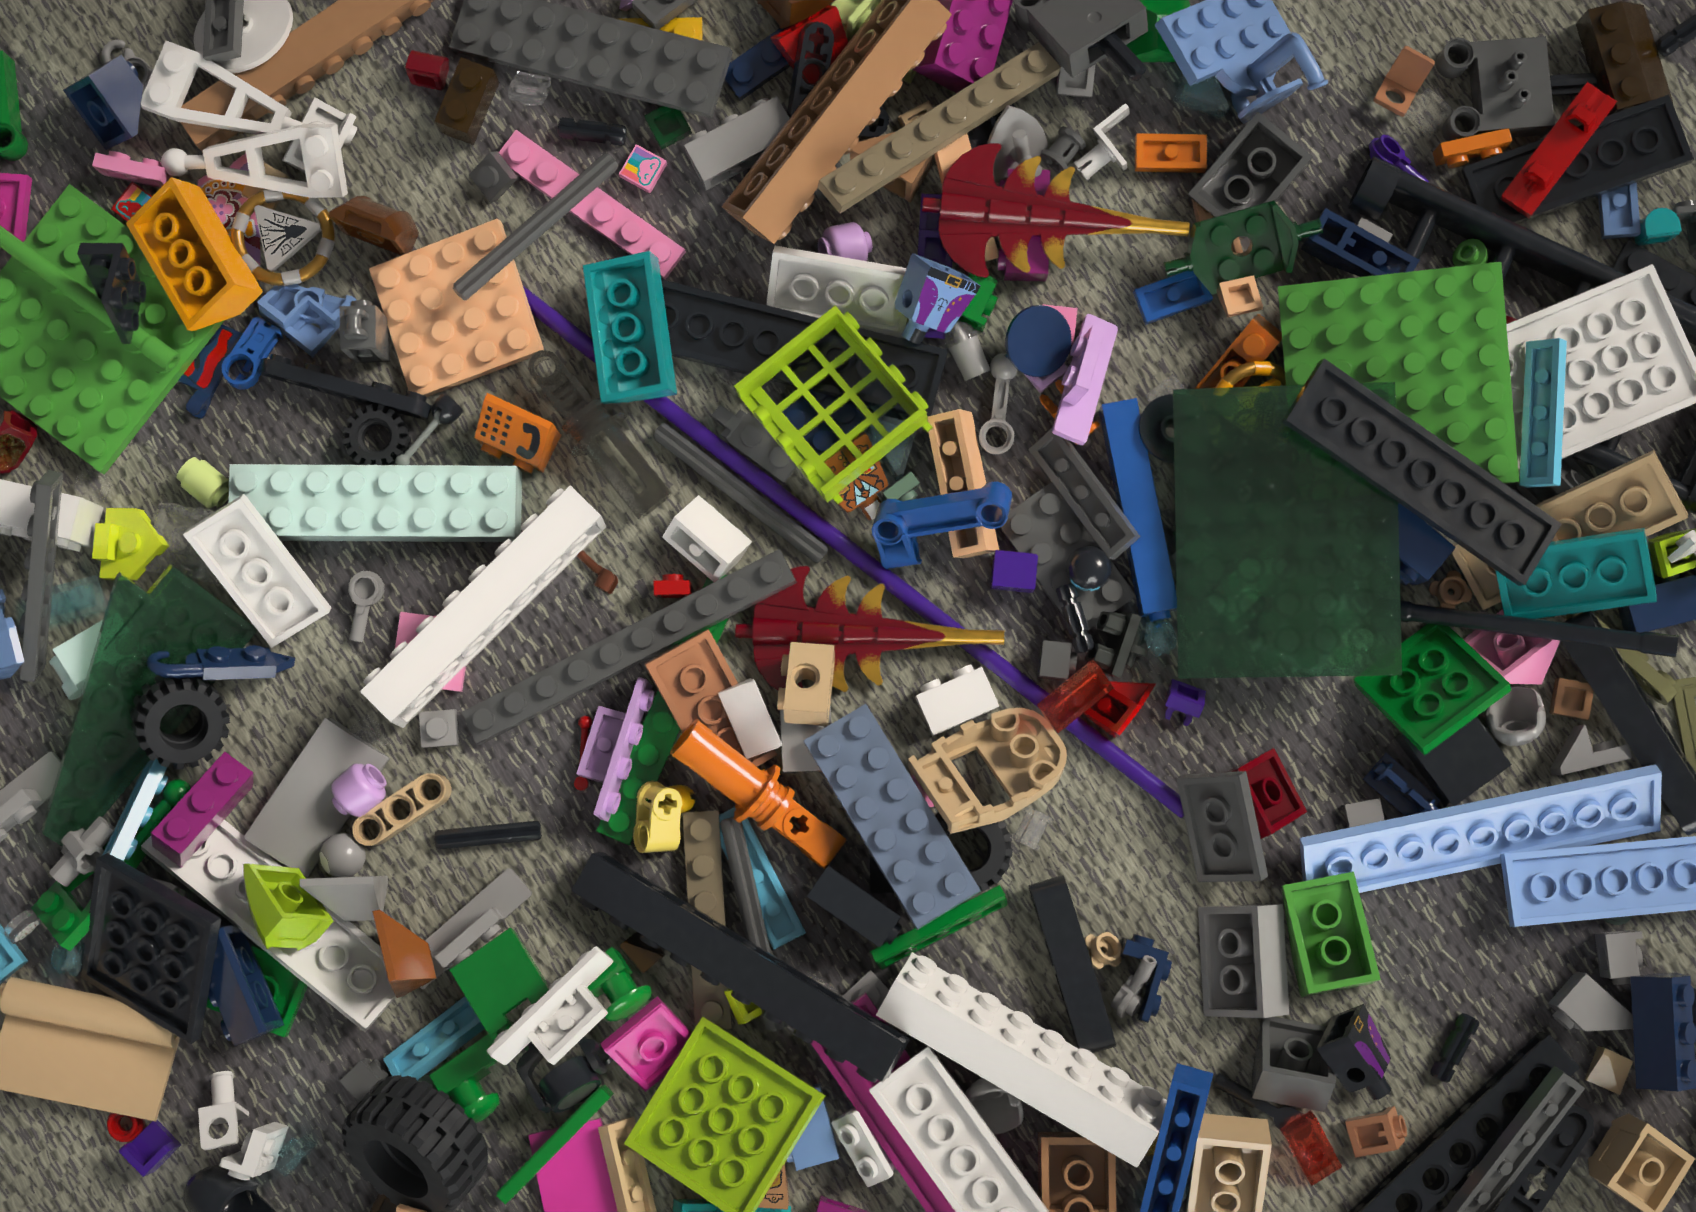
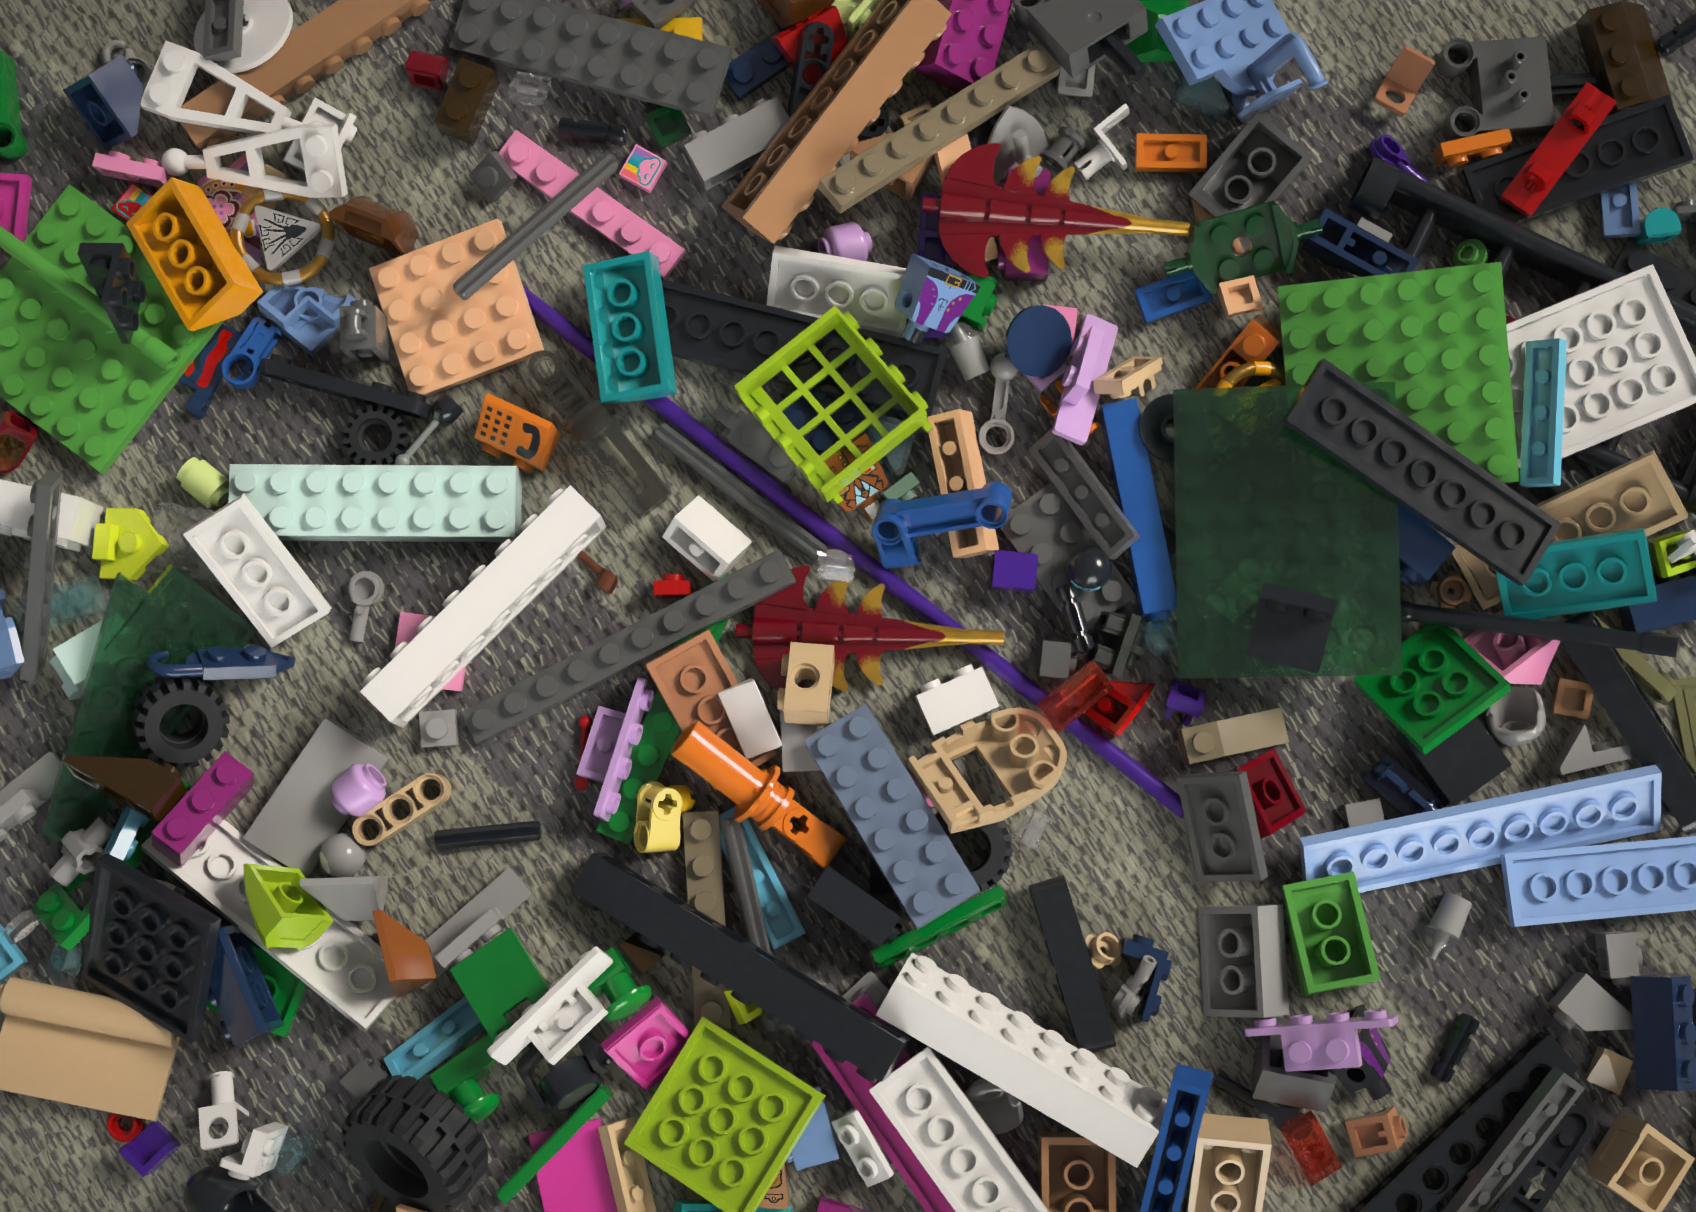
(132, 781): none -> dark brown slope
(834, 565): none -> clear plate
(1129, 378): none -> tan plate
(1232, 736): none -> dark tan slope
(1291, 627): none -> black bracket
(1321, 1043): none -> lavender bracket
(1447, 924): none -> light grey piece

